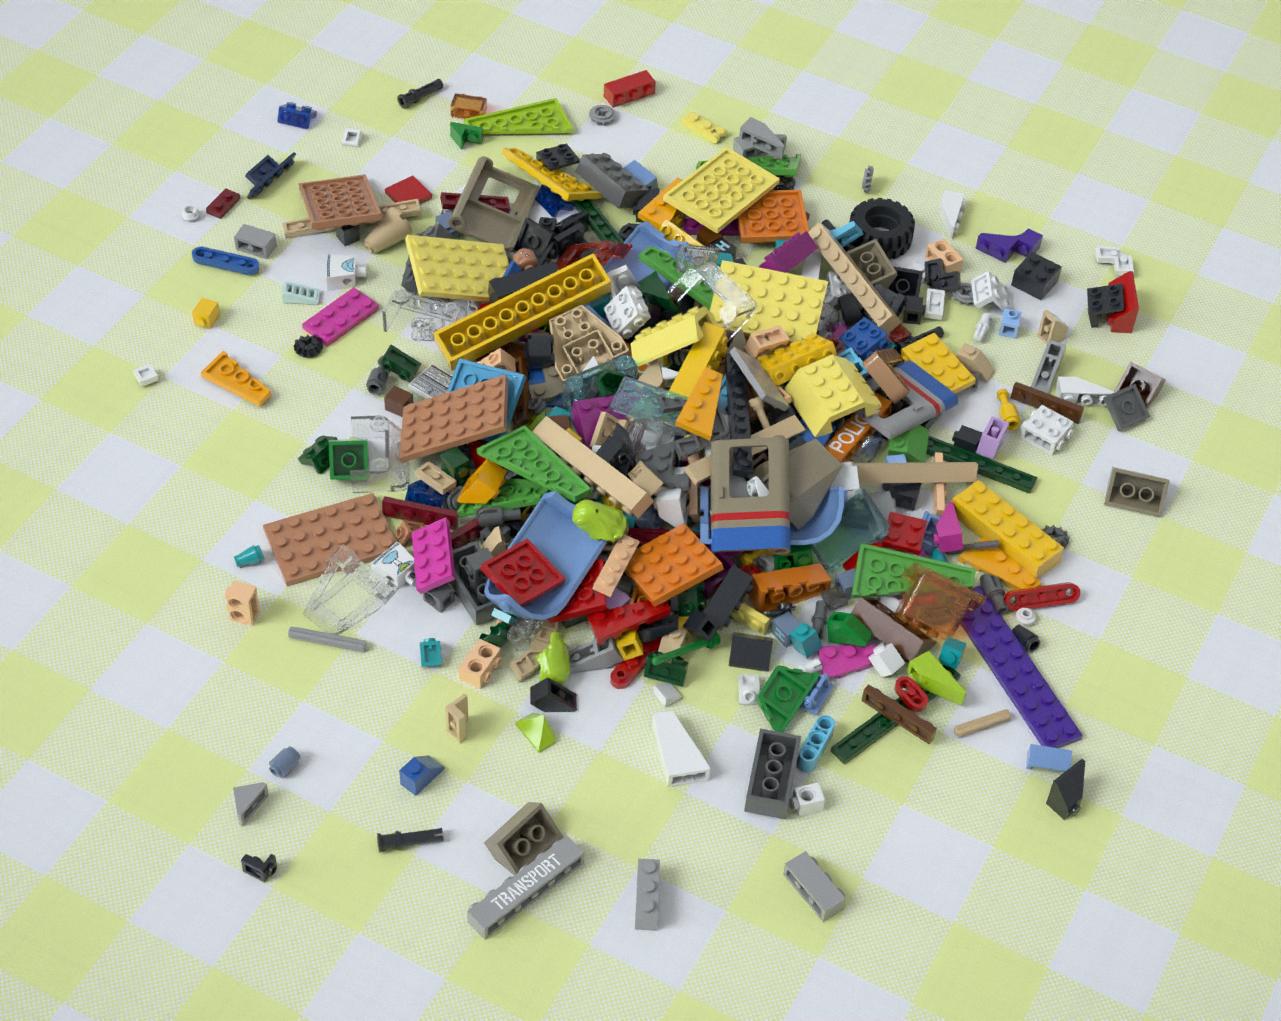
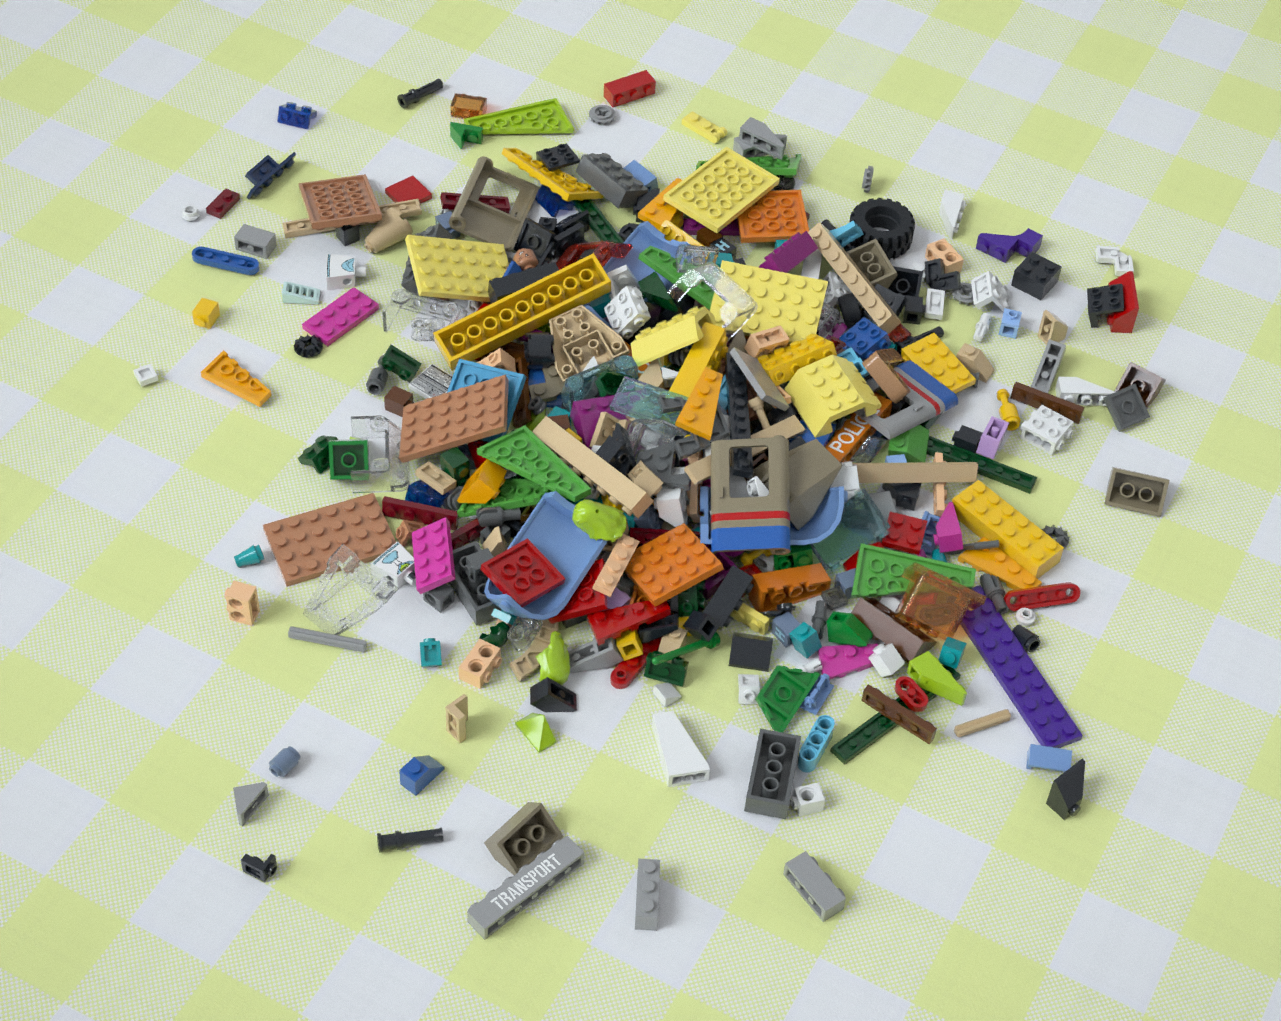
(352, 137): white slope -> none

